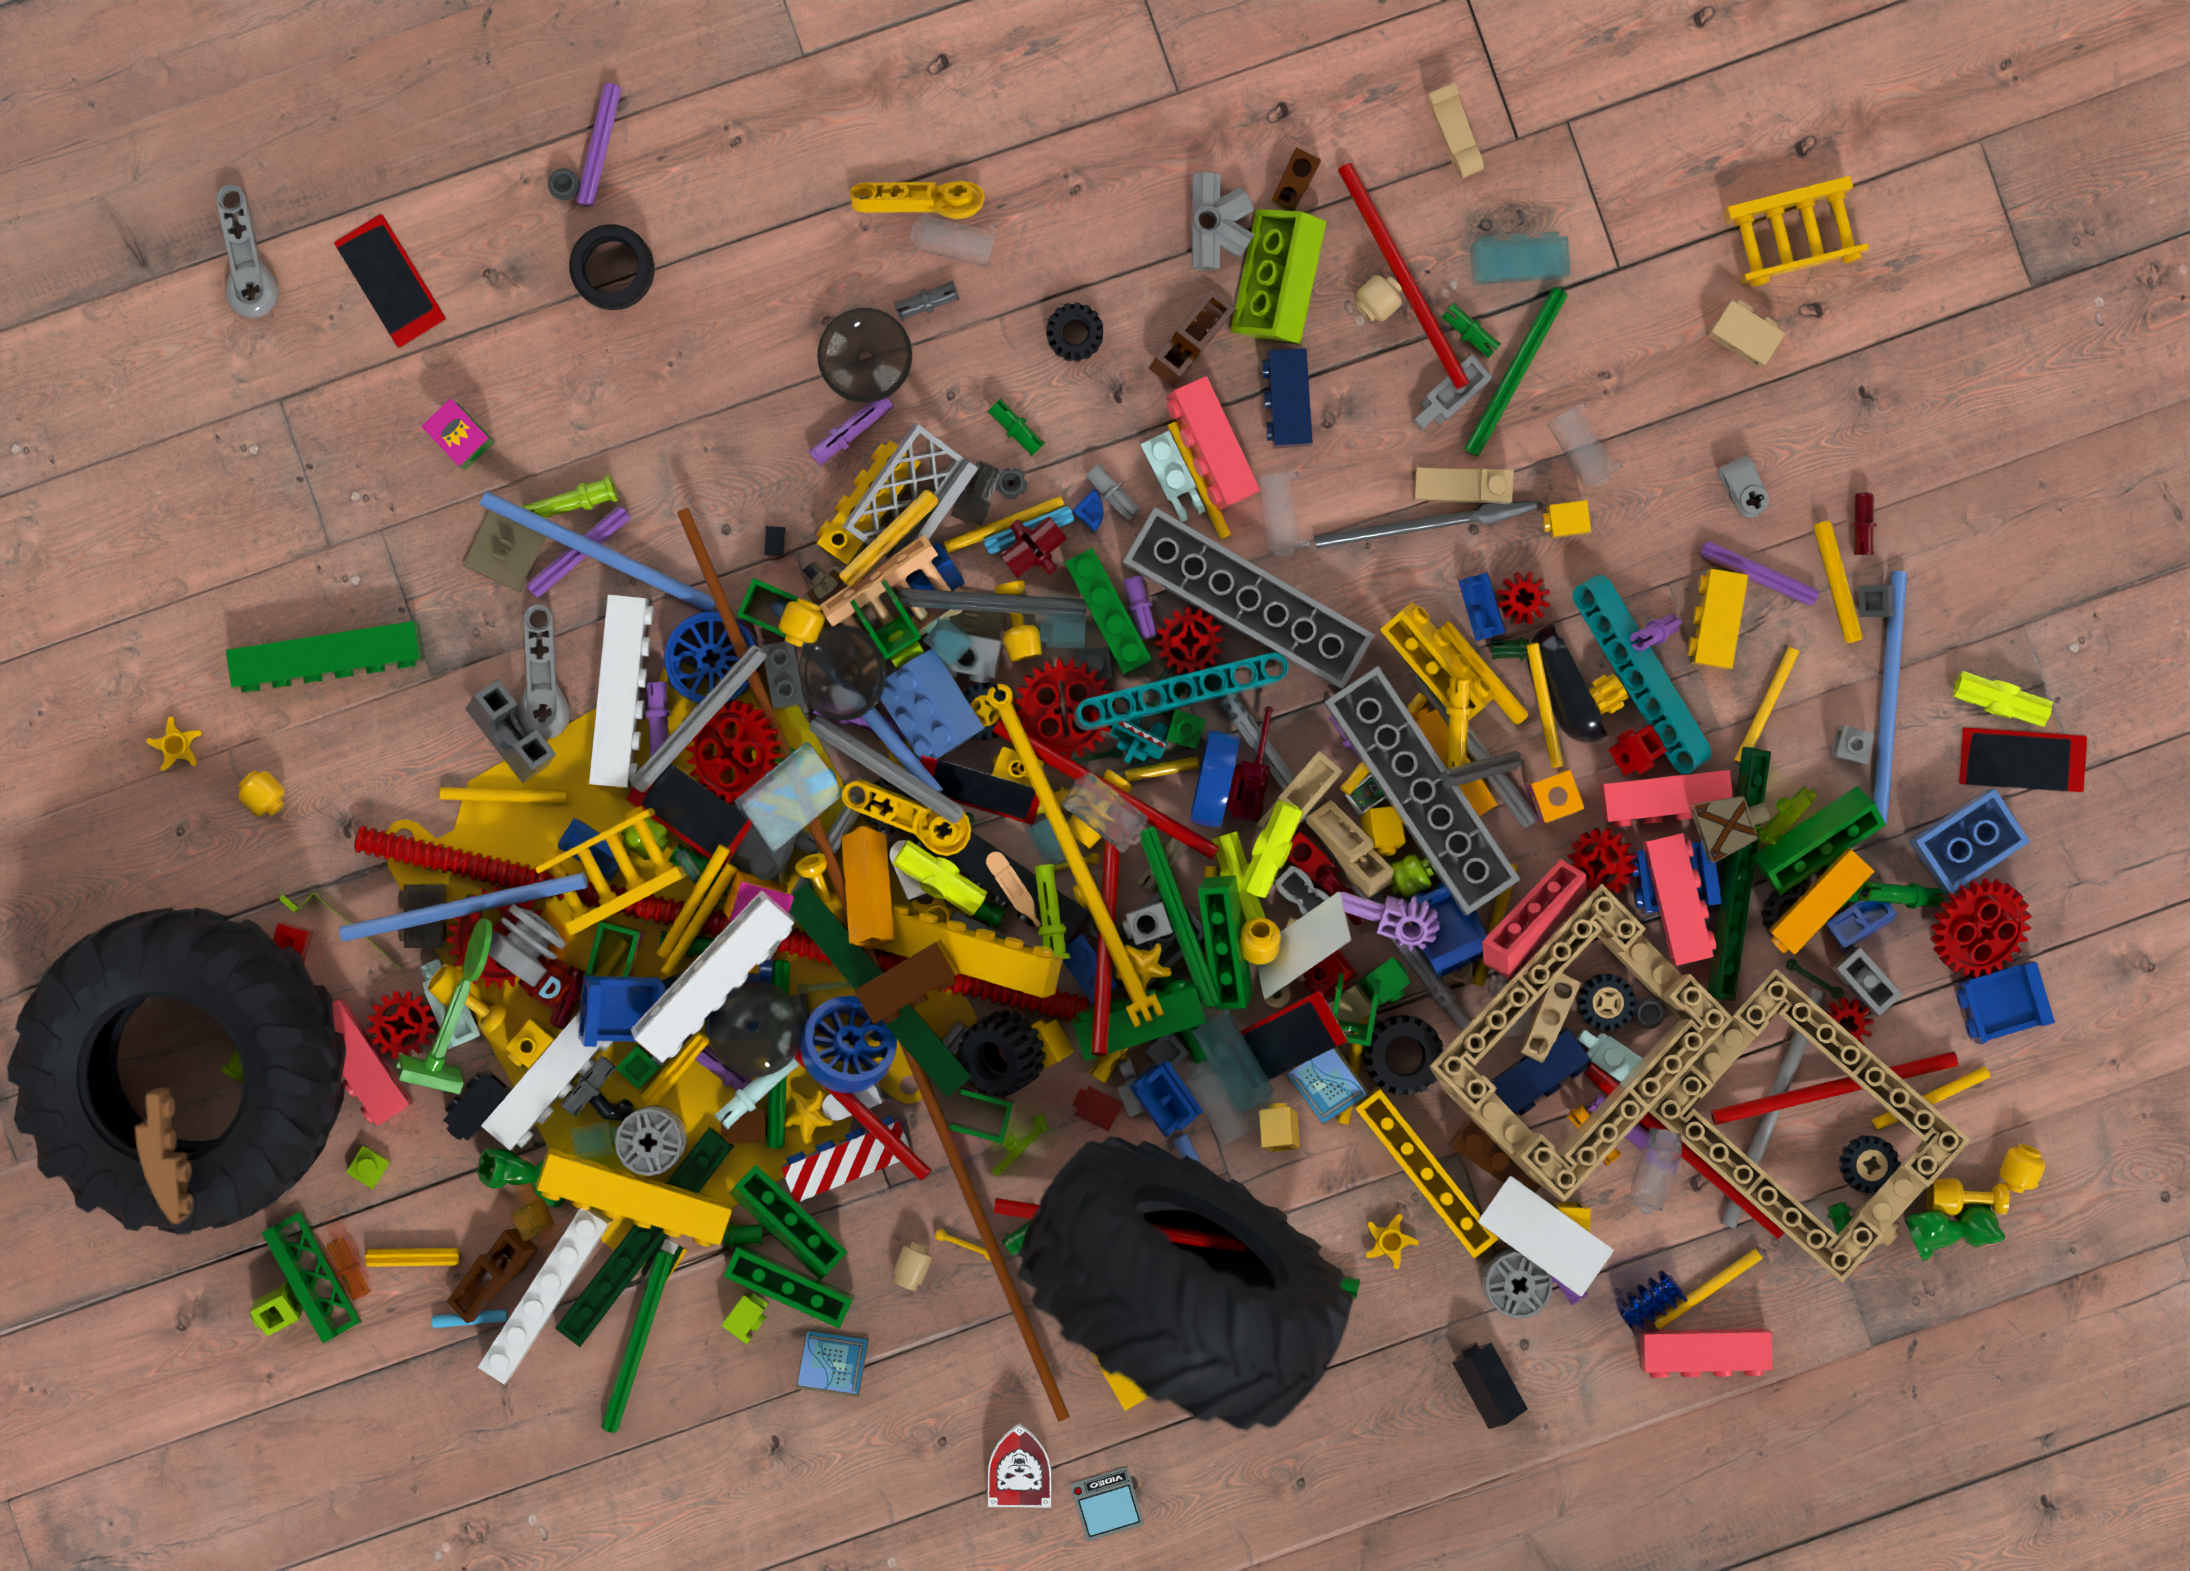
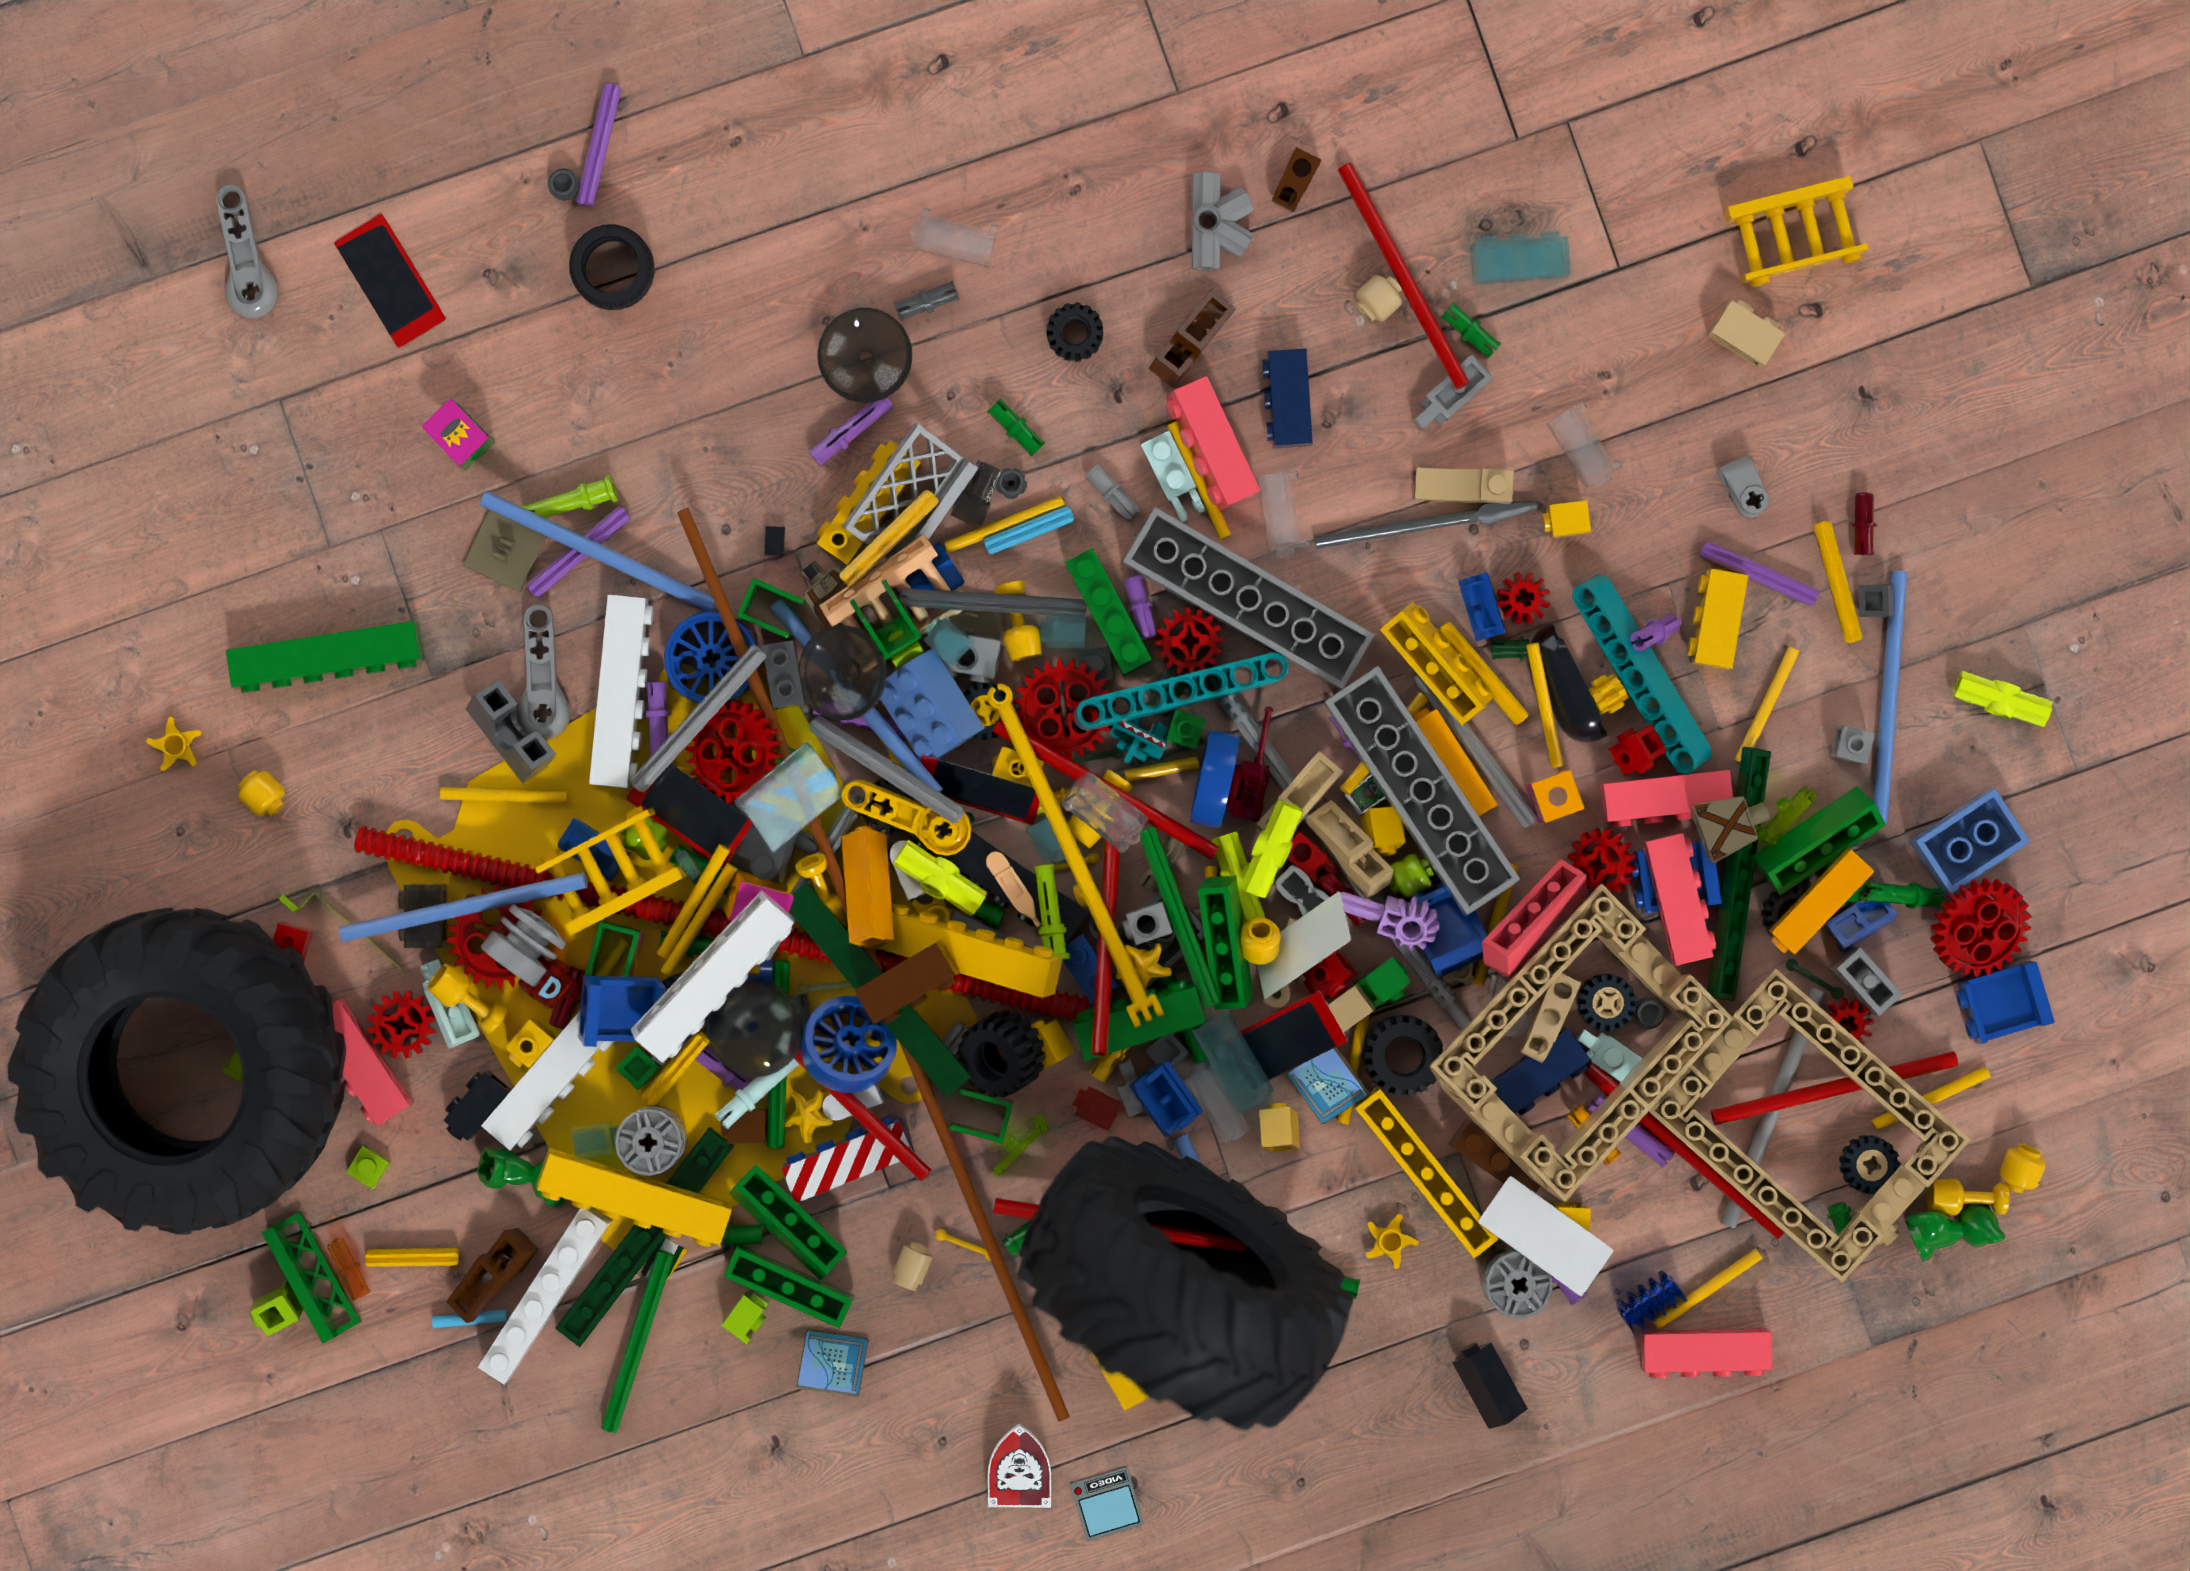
(164, 1169): medium nougat slope -> none
(432, 1070): bright green piece -> none
(532, 1219): clear yellow slope -> none
(588, 1086): dark grey pin -> none
(609, 1110): black arm -> none
(801, 622): yellow head -> none
(950, 199): yellow beam -> none
(1033, 547): dark red pin -> none
(1090, 510): blue tile -> none
(1278, 276): lime slope -> none
(1364, 1031): green piece -> none
(1455, 130): tan leg -> none
(1458, 721): yellow pin -> none
(1481, 769): dark grey axle -> none
(1515, 372): green axle -> none
(1656, 1169): clear brick -> none
(2023, 759): black sticker -> none

